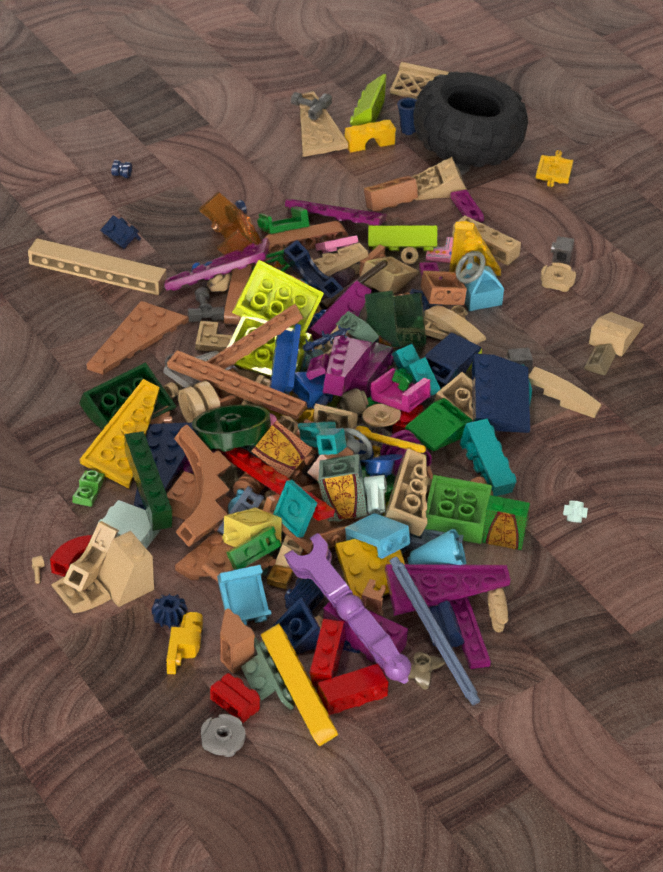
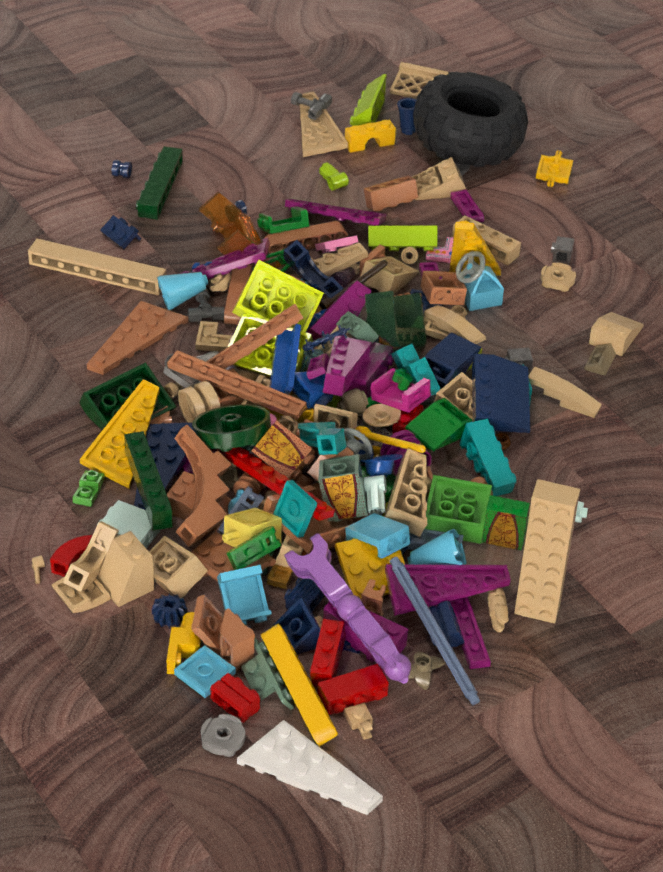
(159, 183): none -> dark green brick
(175, 567): none -> tan slope
(181, 287): none -> medium azure cone
(203, 670): none -> medium azure plate
(207, 623): none -> nougat plate
(308, 767): none -> white wing
(334, 179): none -> lime piece
(360, 718): none -> tan plate
(504, 440): none -> reddish brown plate
(546, 550): none -> tan brick

